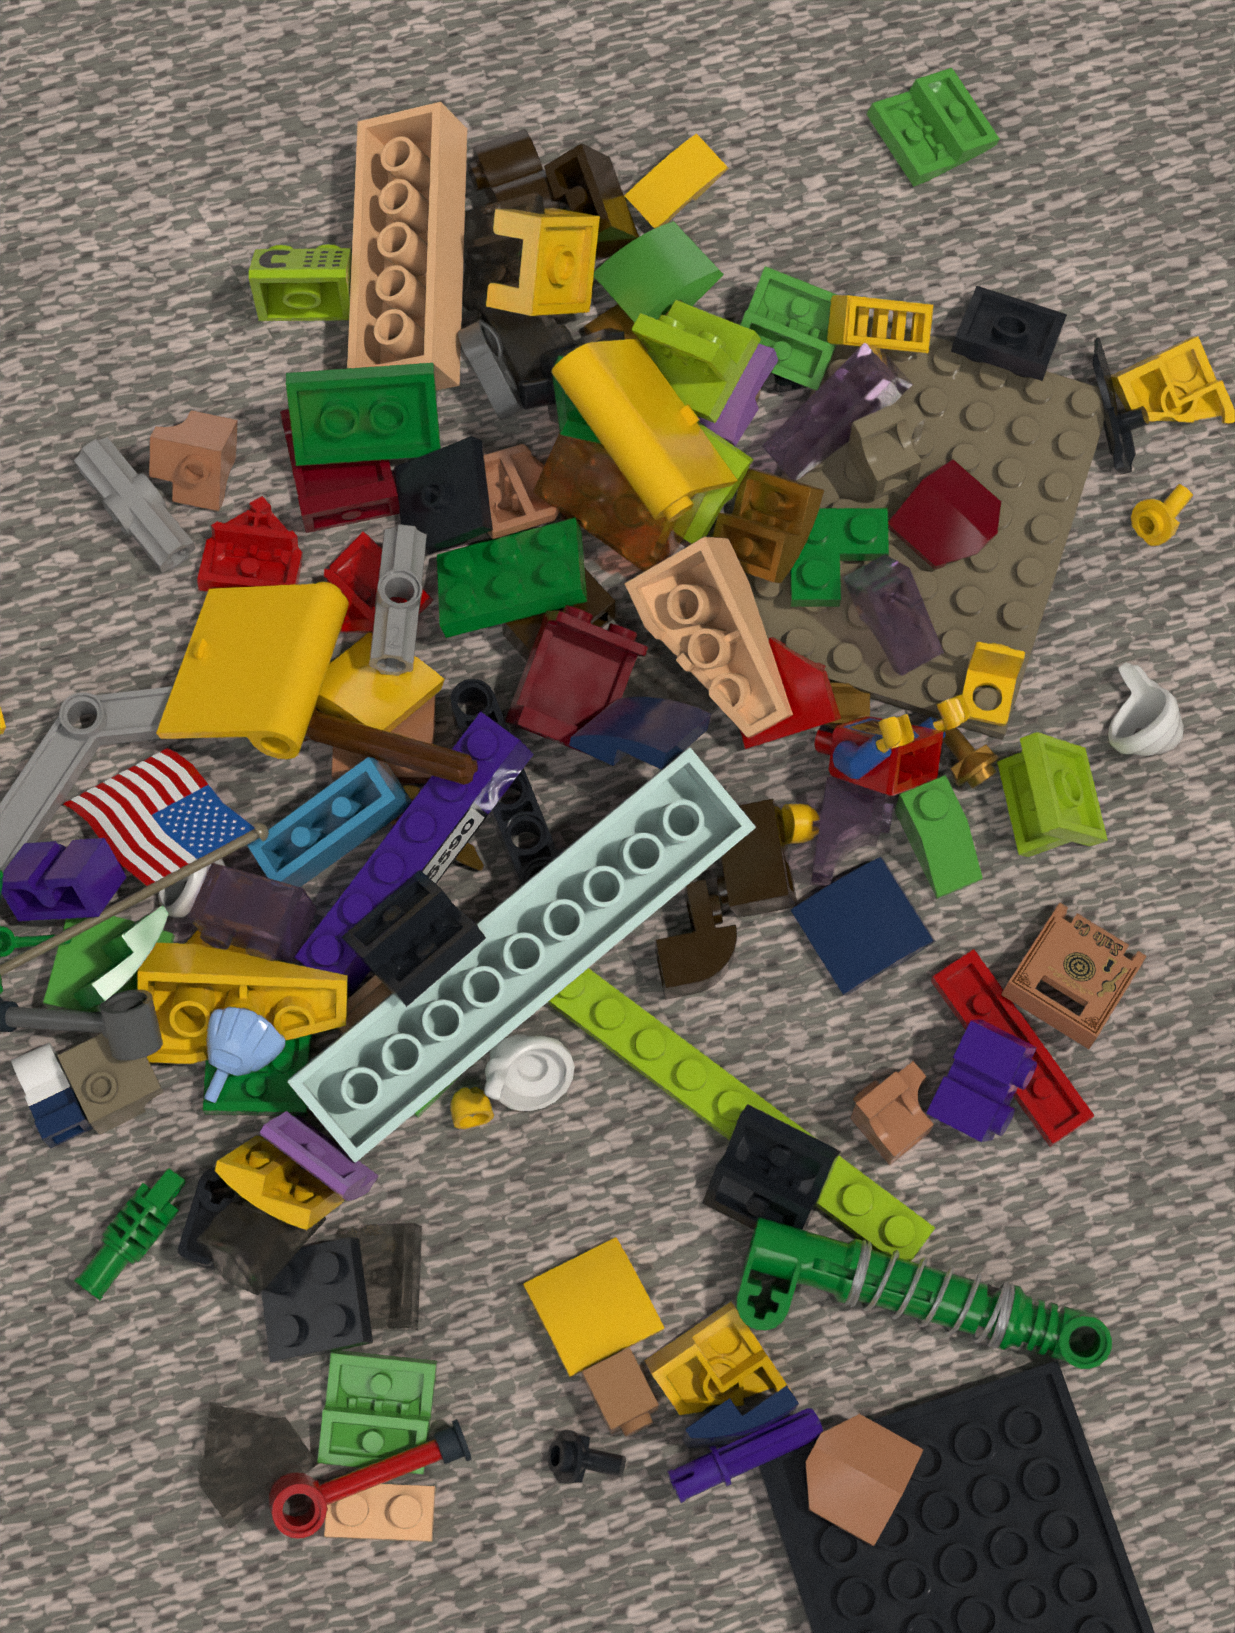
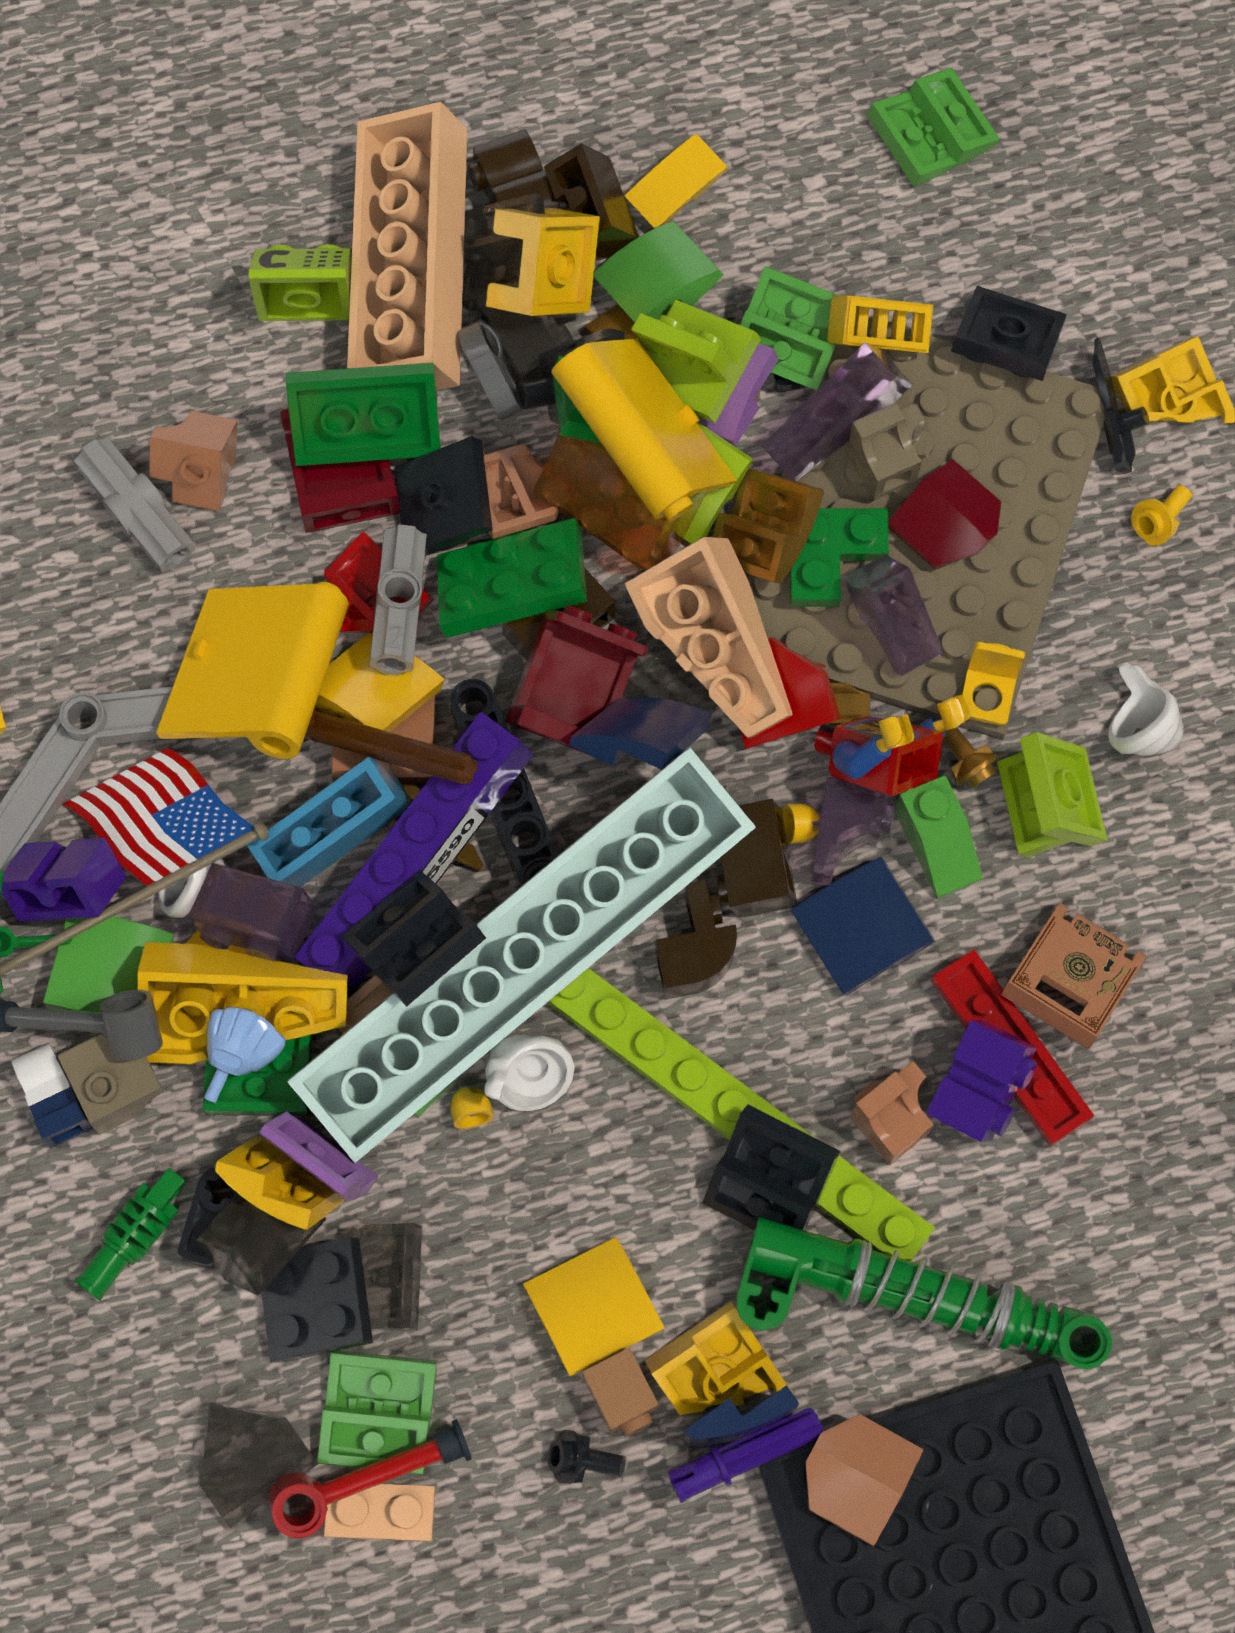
(127, 954): slope -> none
(250, 552): red slope -> none

